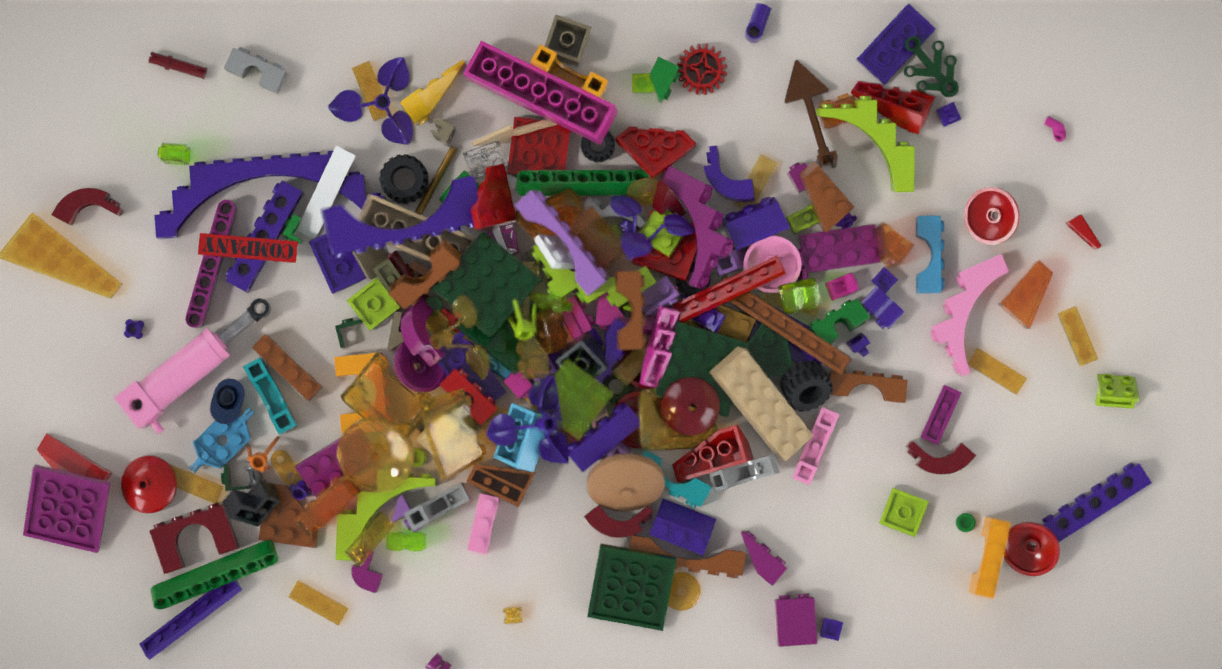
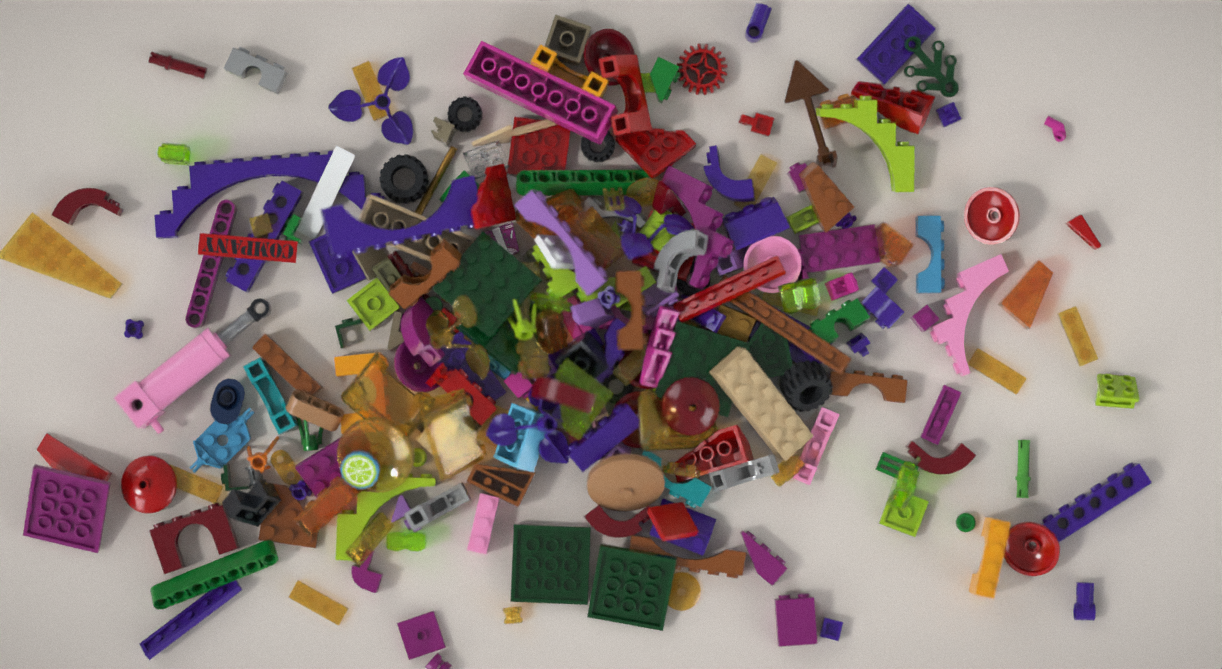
(261, 225): none -> clear yellow tile
(309, 441): none -> green plant
(314, 410): none -> medium nougat beam
(360, 469): none -> tile
(421, 635): none -> magenta plate
(423, 102): yellow wedge -> none
(439, 375): none -> red plate
(456, 106): none -> black tyre
(550, 564): none -> dark green plate
(563, 394): none -> dark red arch
(591, 313): none -> medium lavender slope
(603, 296): none -> dark purple plate
(605, 44): none -> dark red dish
(613, 194): none -> clear yellow tile
(627, 72): none -> red arch
(672, 521): none -> red tile
(675, 253): none -> light grey arch
(688, 471): none -> clear yellow plate
(760, 123): none -> red plate
(788, 470): none -> clear yellow piece
(881, 461): none -> green tile
(904, 480): none -> clear neon green torso
(924, 318): none -> magenta brick
(1023, 469): none -> bright green pin
(1084, 607): none -> dark purple piece

